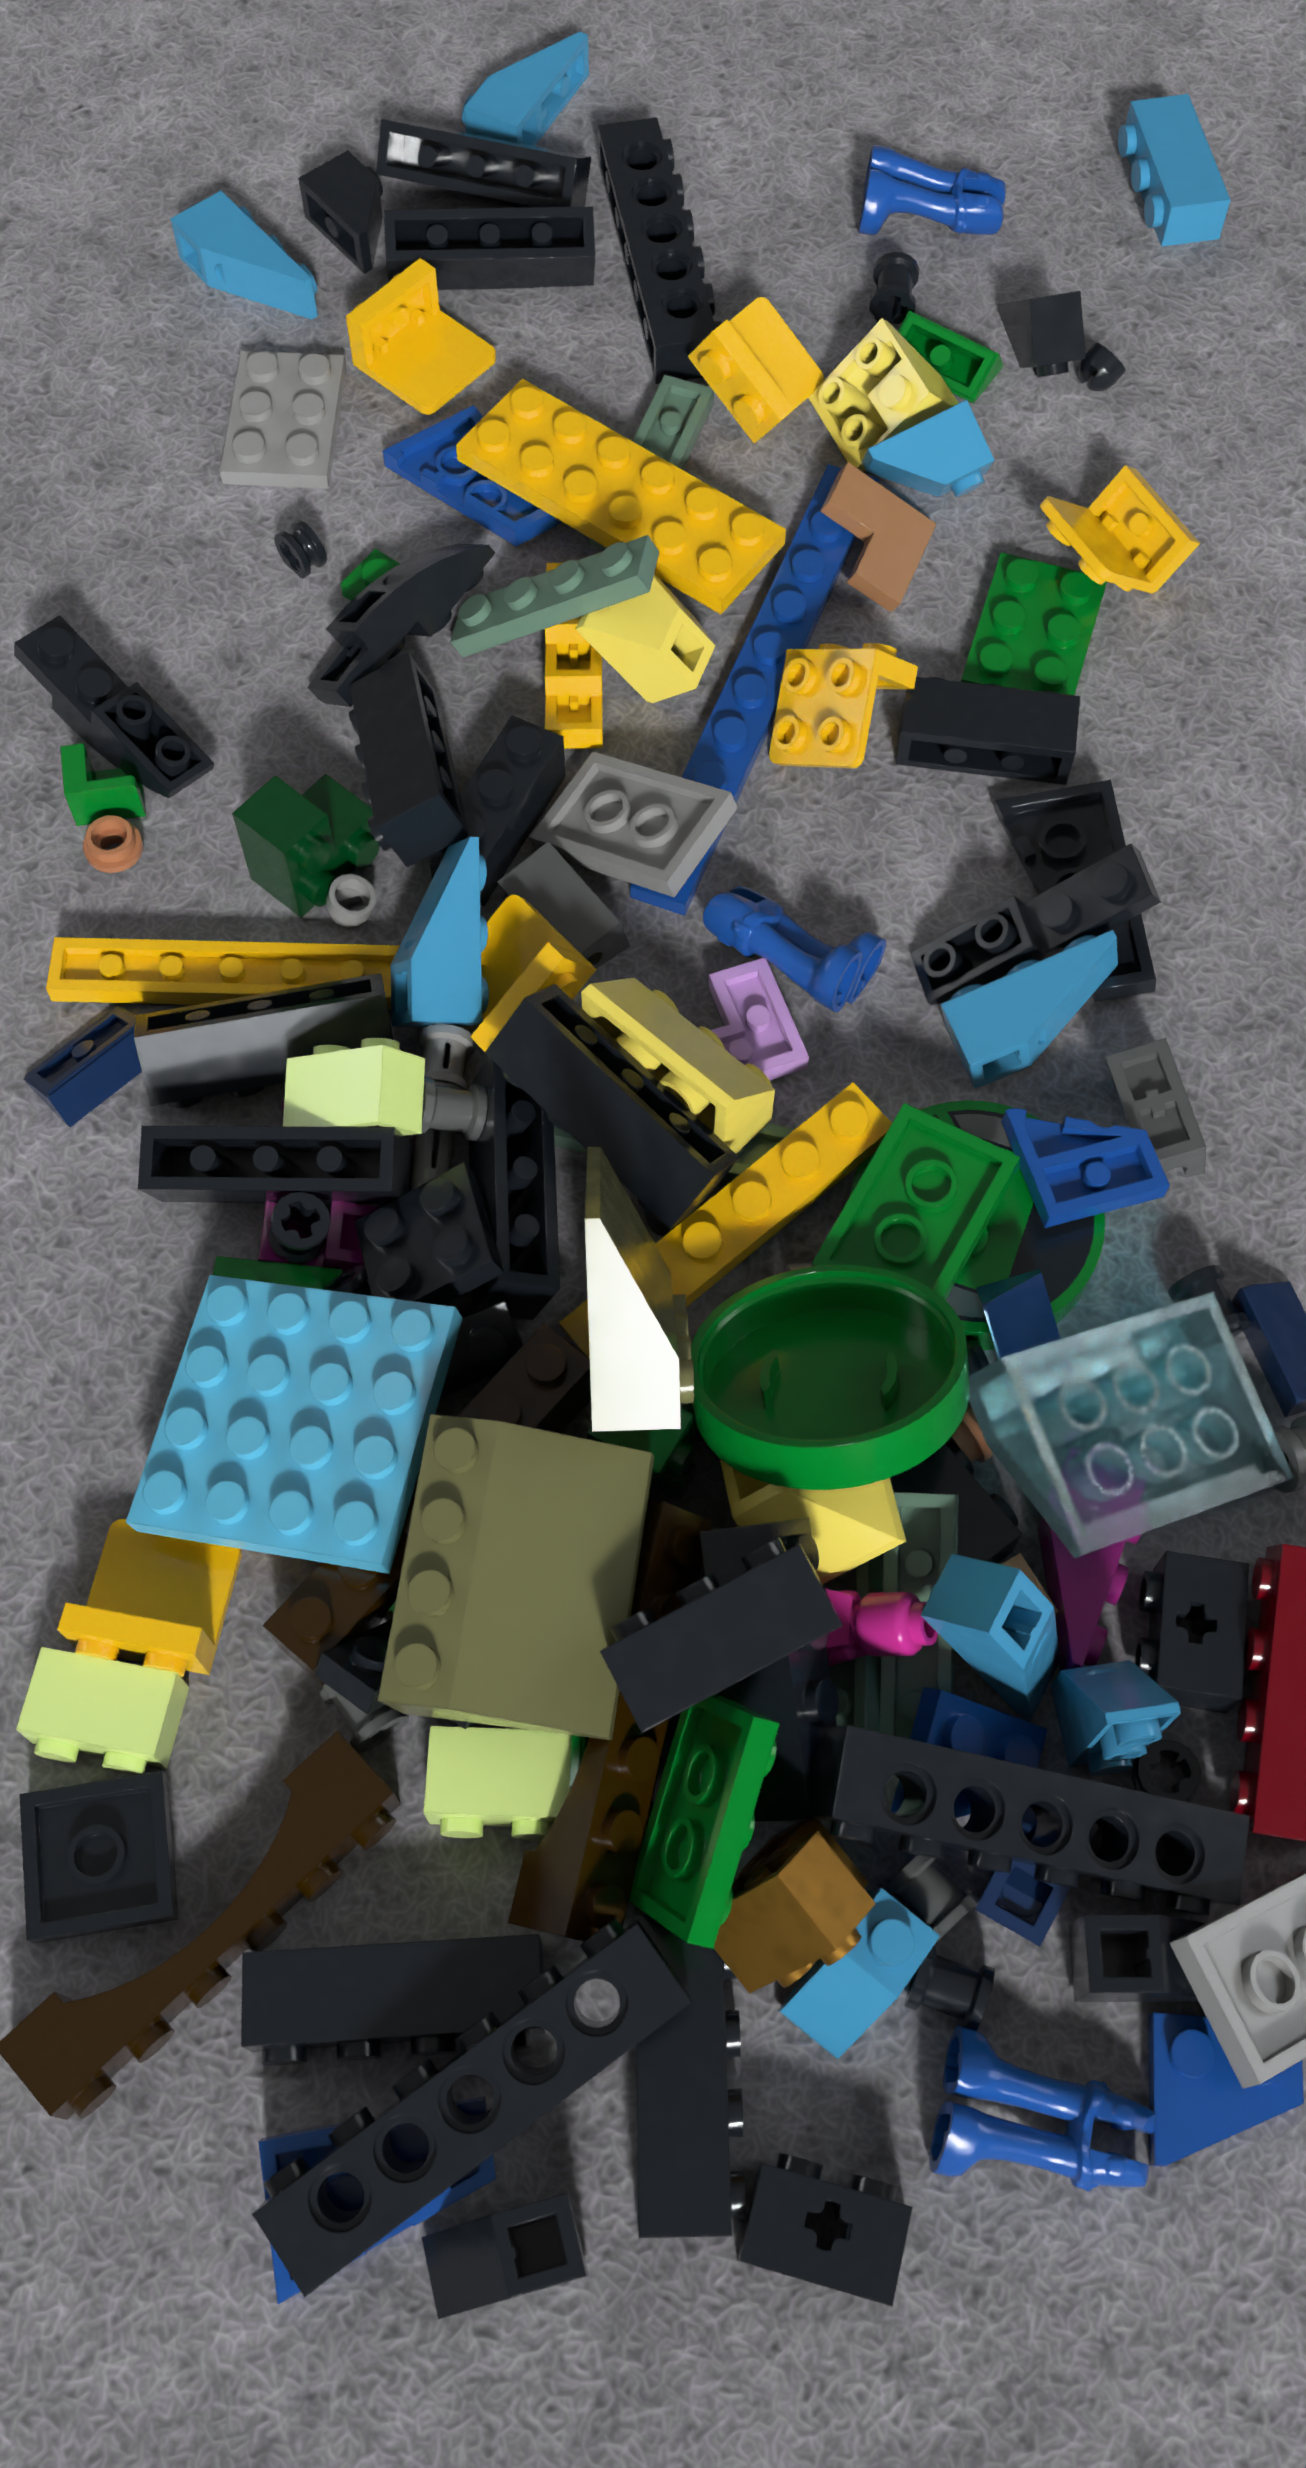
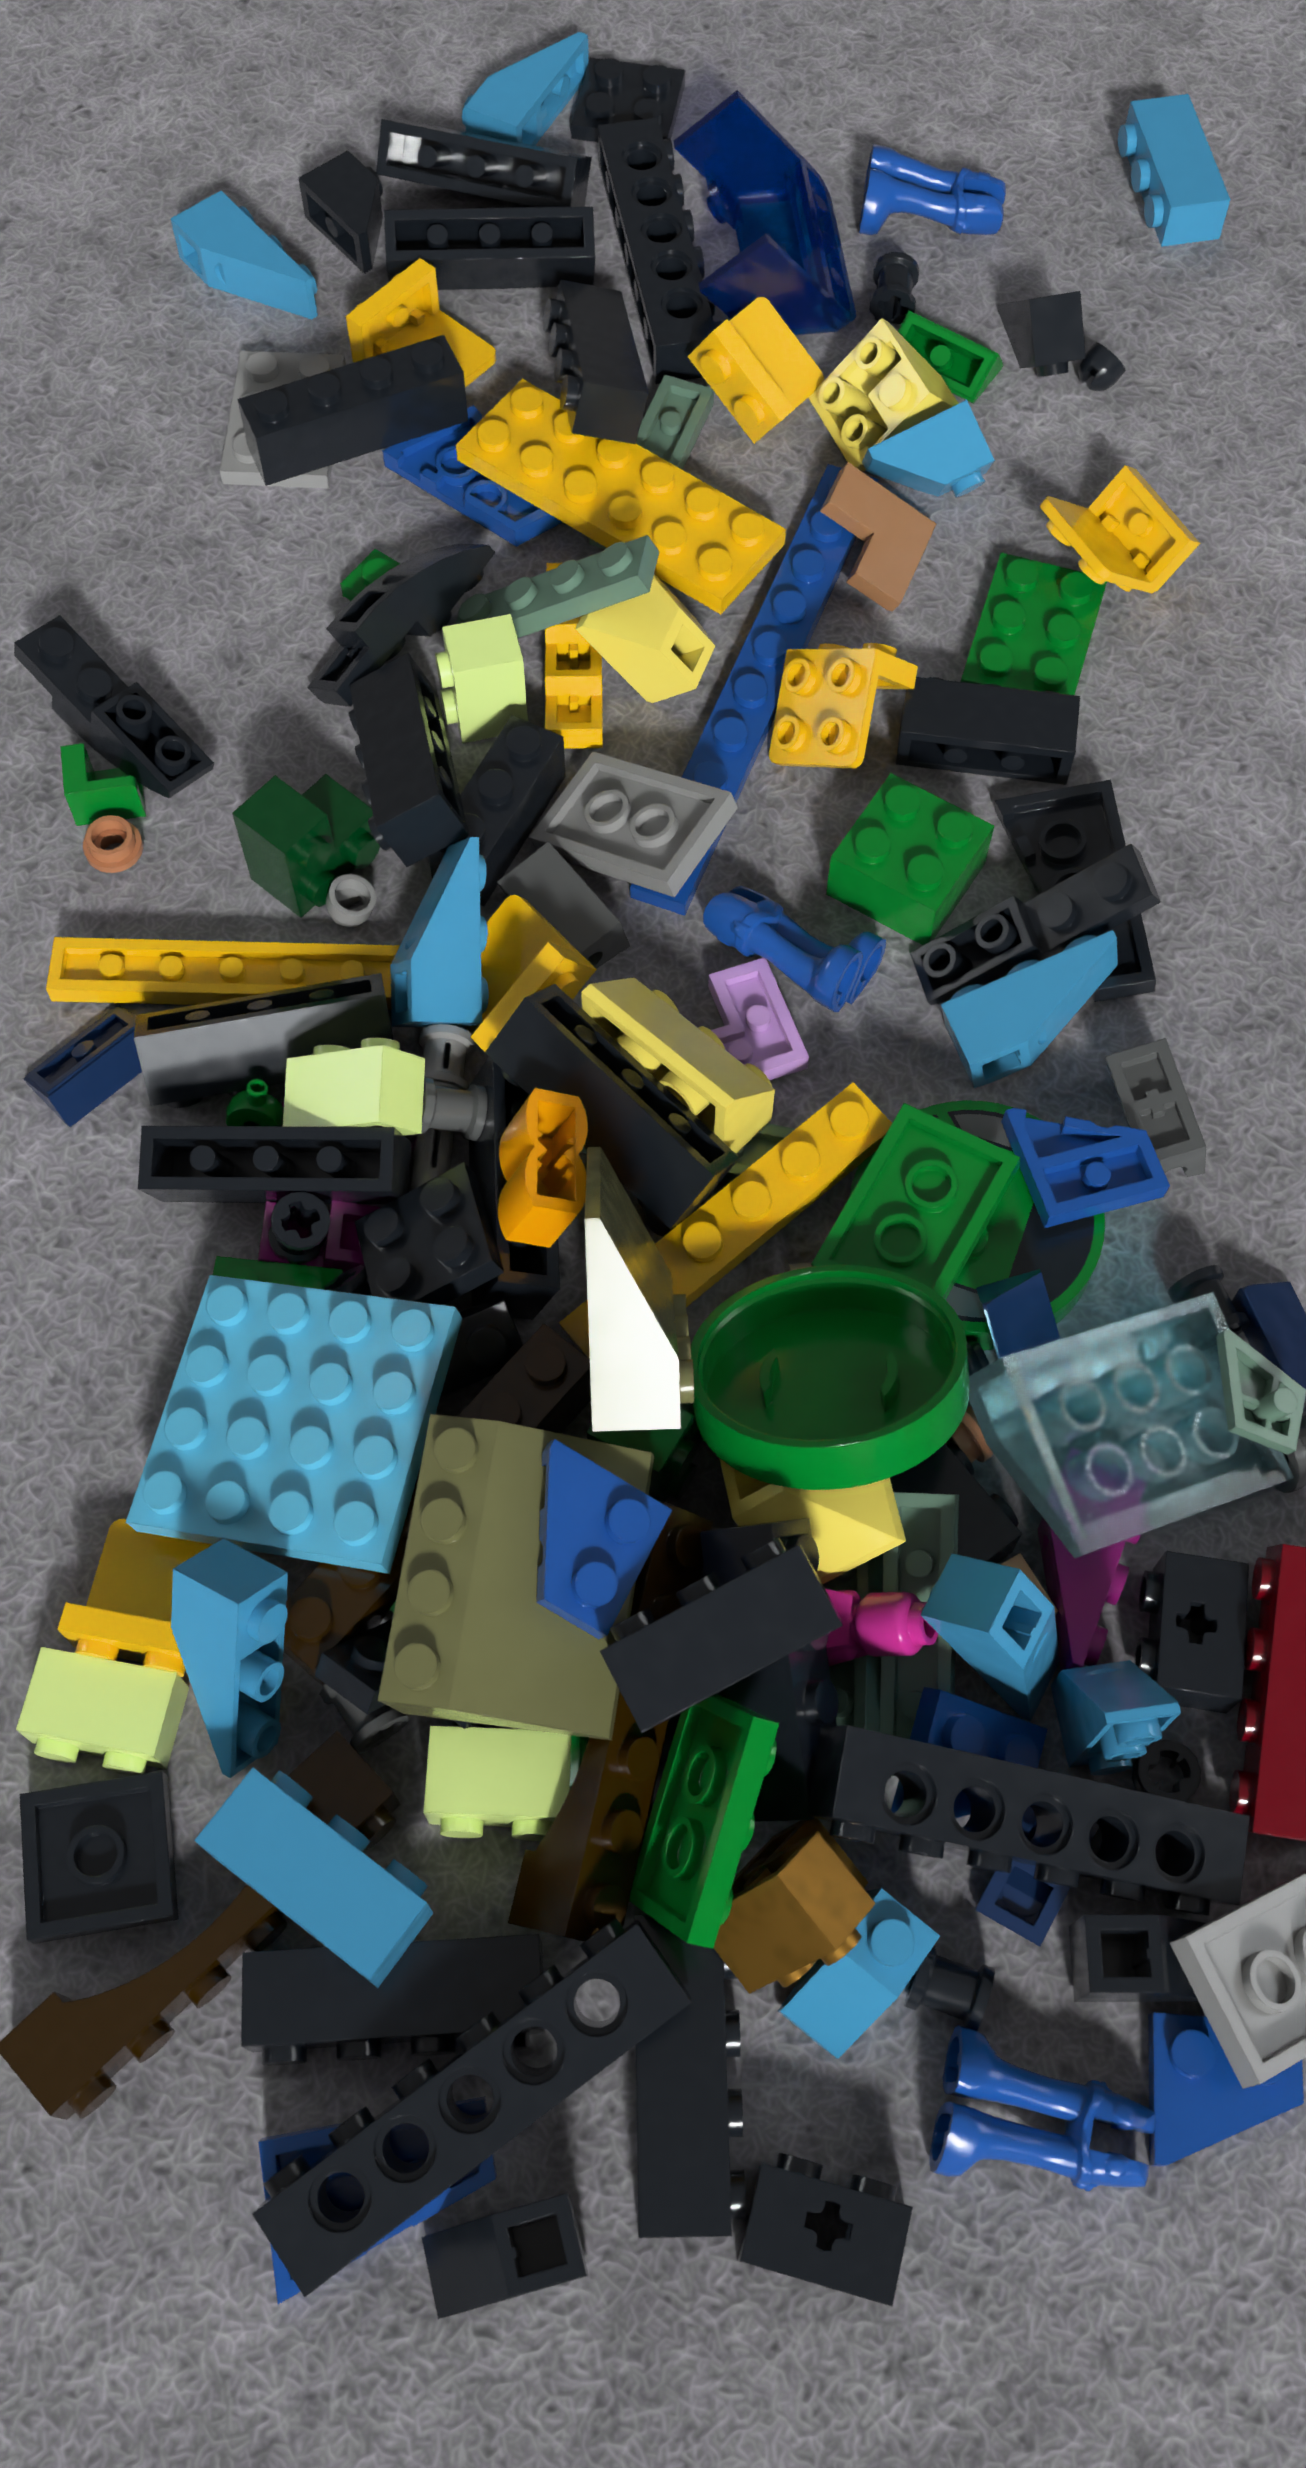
(231, 1641): none -> dark azure slope
(254, 1107): none -> green piece
(300, 548): black bush -> none
(318, 1873): none -> dark azure brick
(354, 409): none -> black brick
(484, 677): none -> yellowish green brick
(542, 1168): none -> light orange brick
(592, 1539): none -> blue wing
(596, 362): none -> black brick
(626, 92): none -> black plate
(780, 221): none -> clear blue windscreen
(909, 859): none -> green brick
(932, 1894): dark grey bush -> none
(1259, 1396): none -> sand green piece

